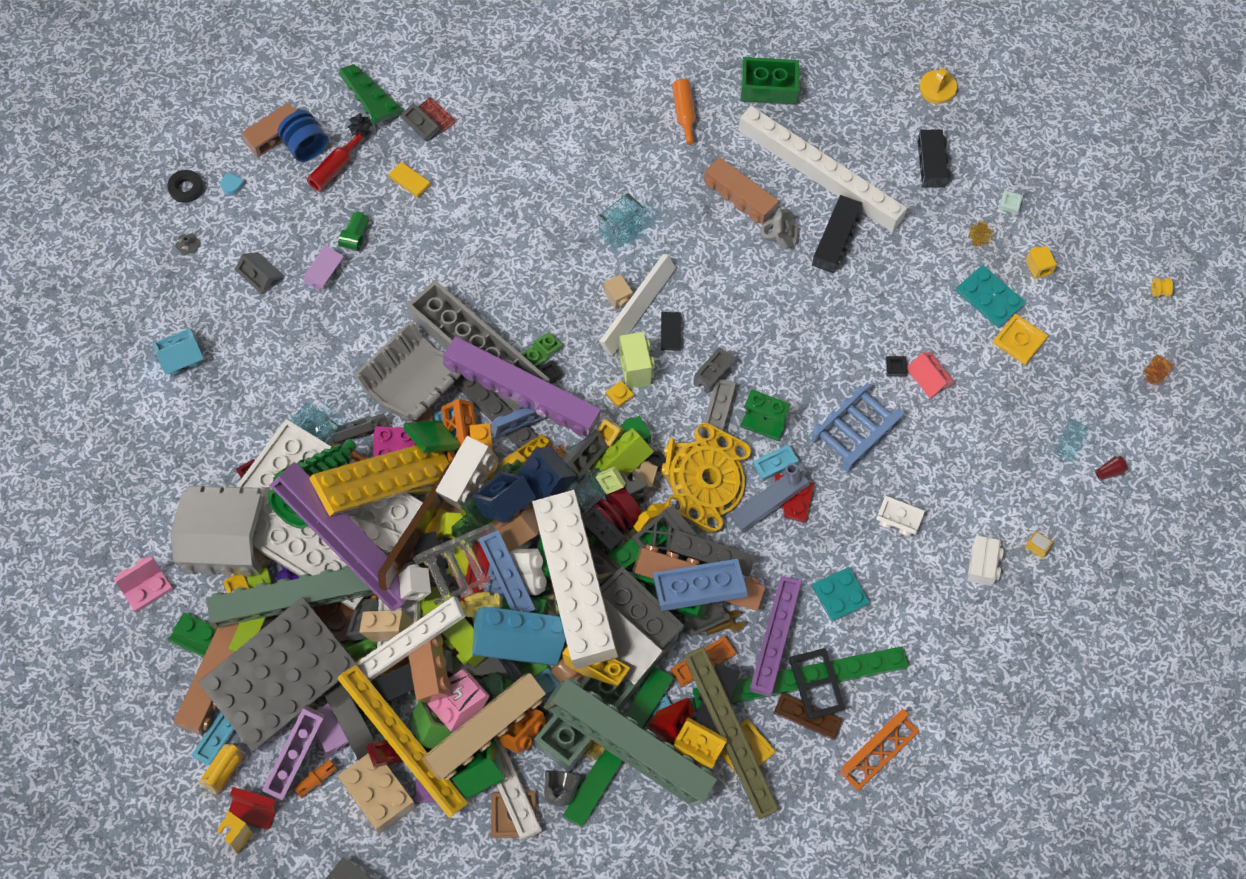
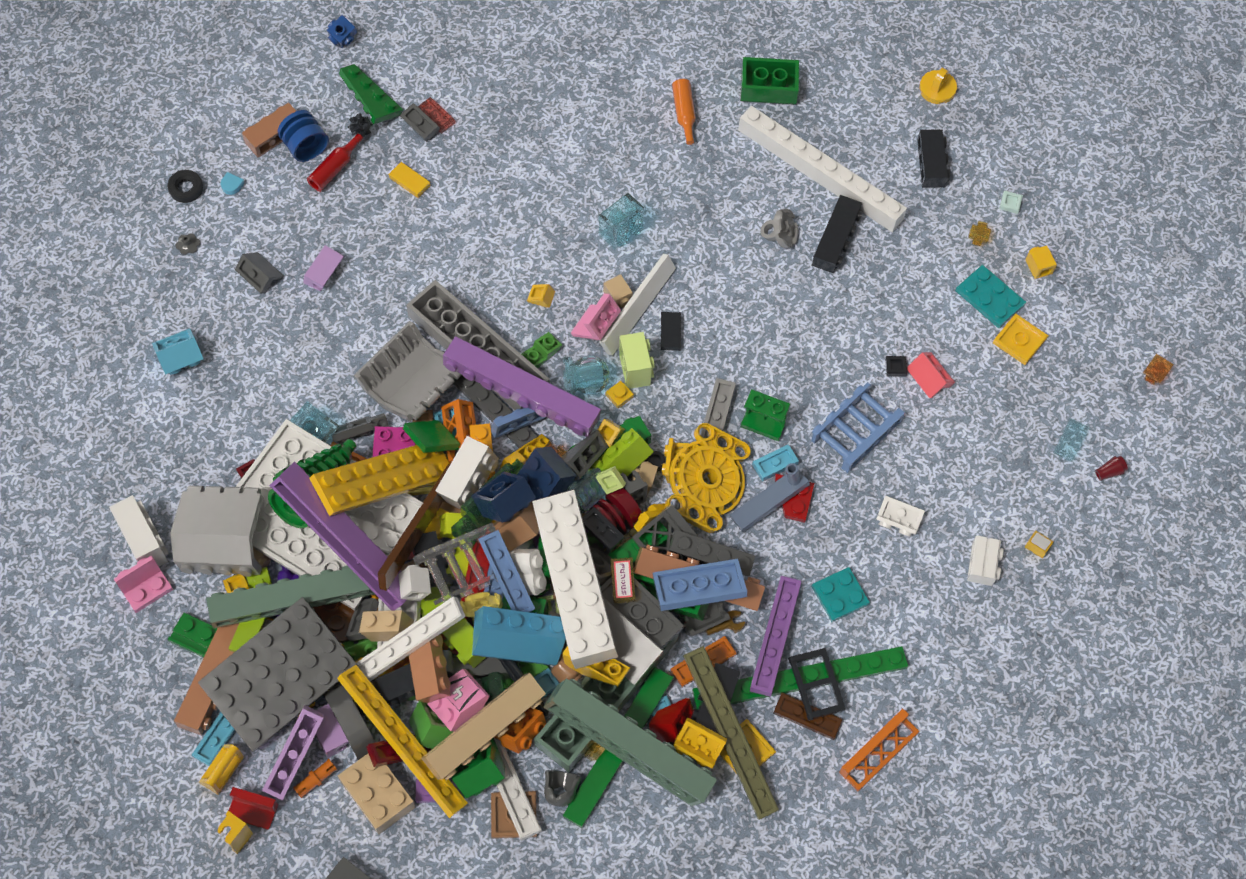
(139, 530): none -> white brick
(341, 31): none -> blue brick
(353, 234): green piece -> none
(541, 295): none -> yellow slope
(551, 371): black tile -> none
(586, 375): none -> clear light blue tile
(597, 319): none -> bright pink bracket
(623, 580): none -> tile
(713, 369): dark grey hinge -> none
(740, 191): nougat brick -> none
(1162, 287): yellow wheel -> none

